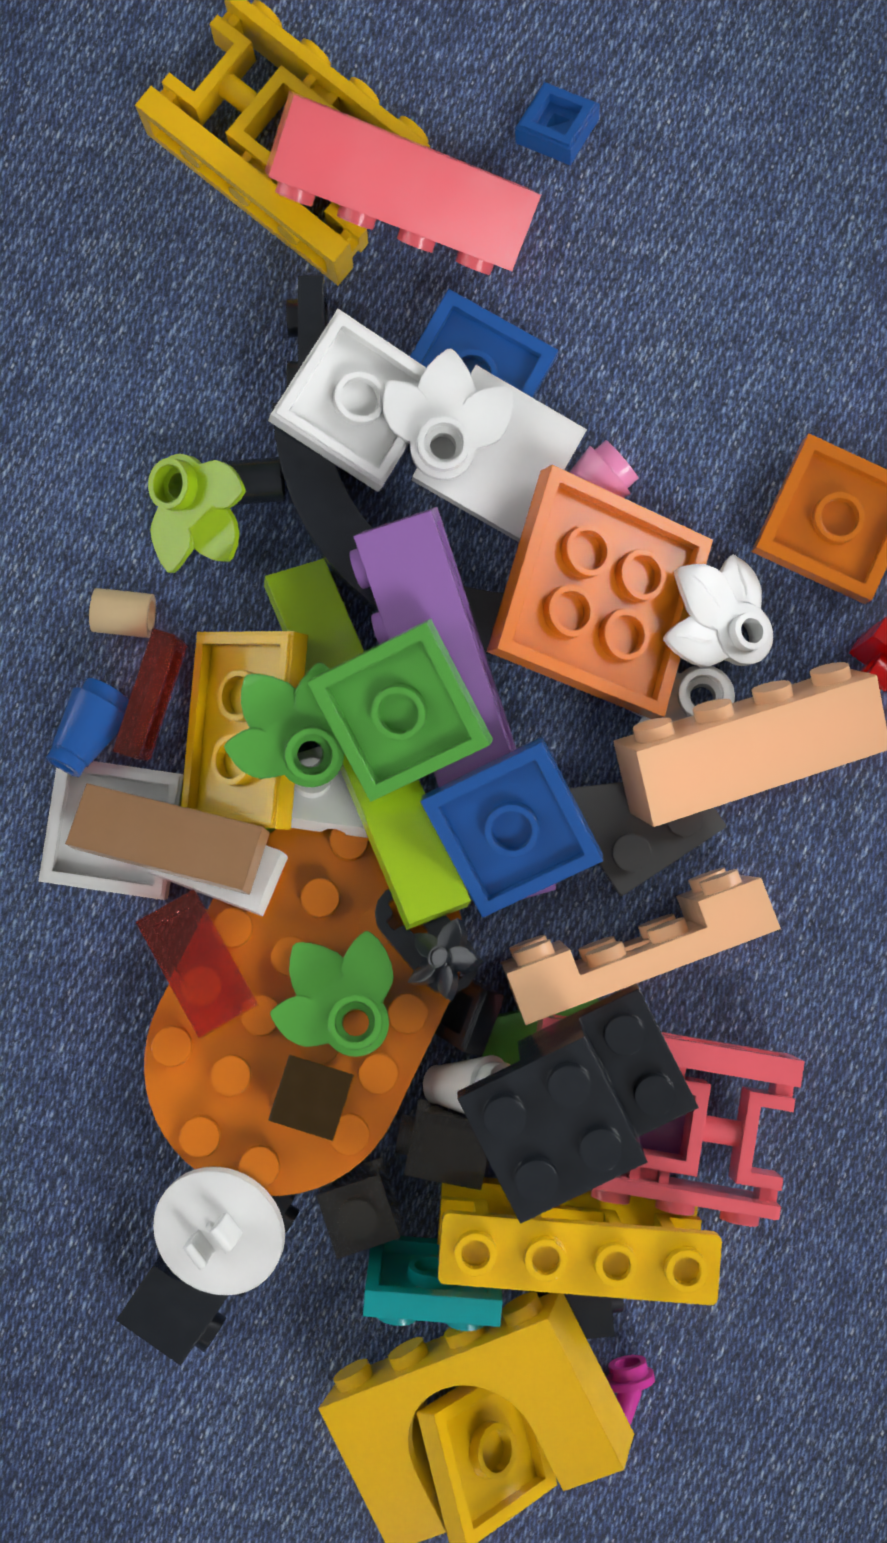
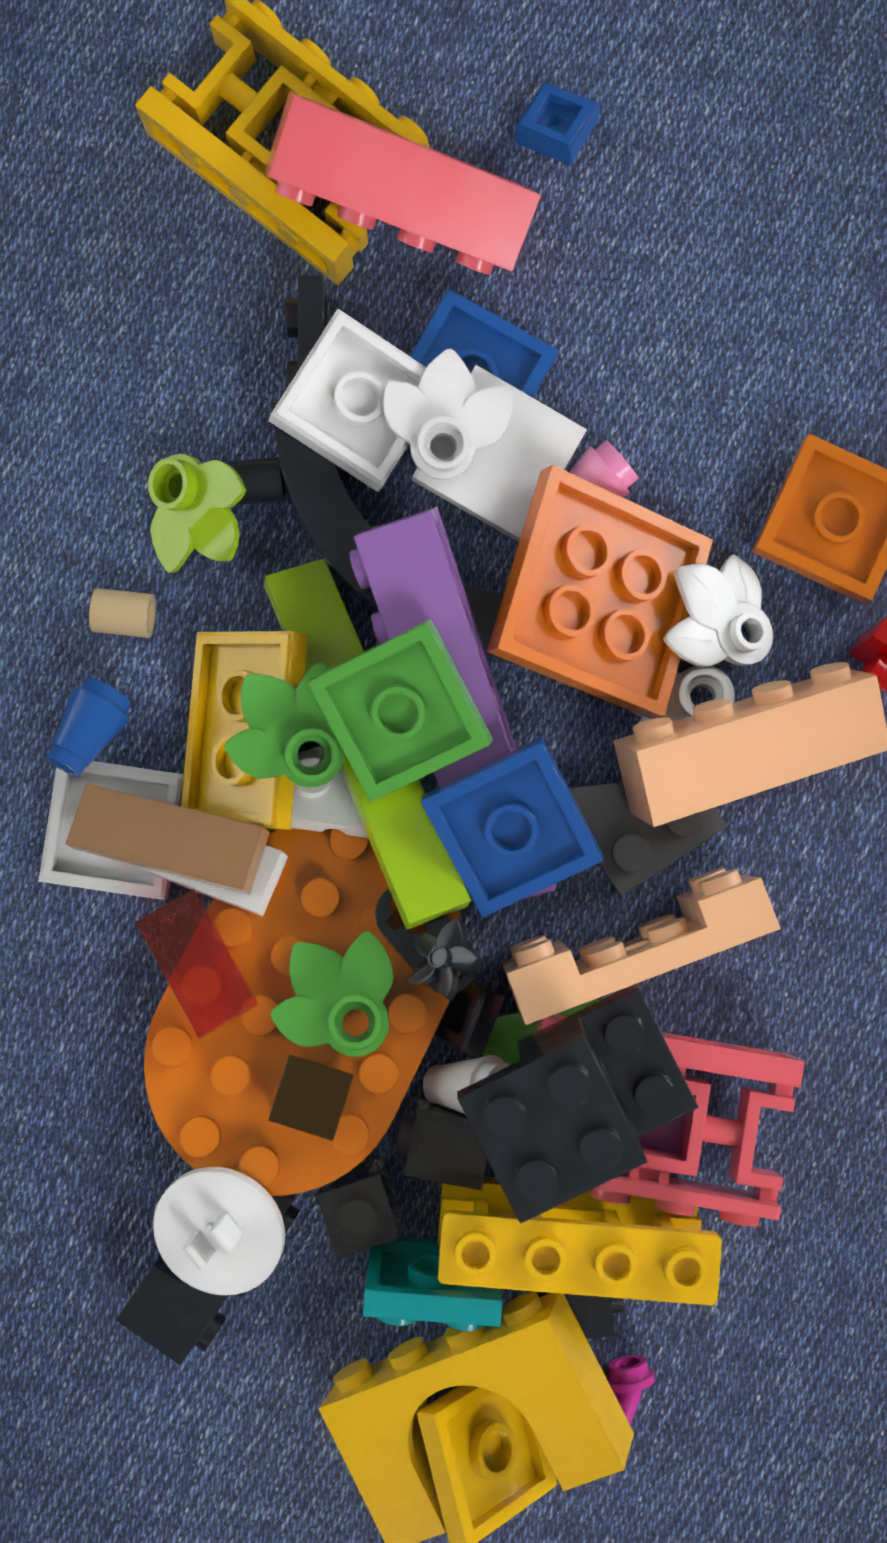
(150, 695): clear red tile -> none

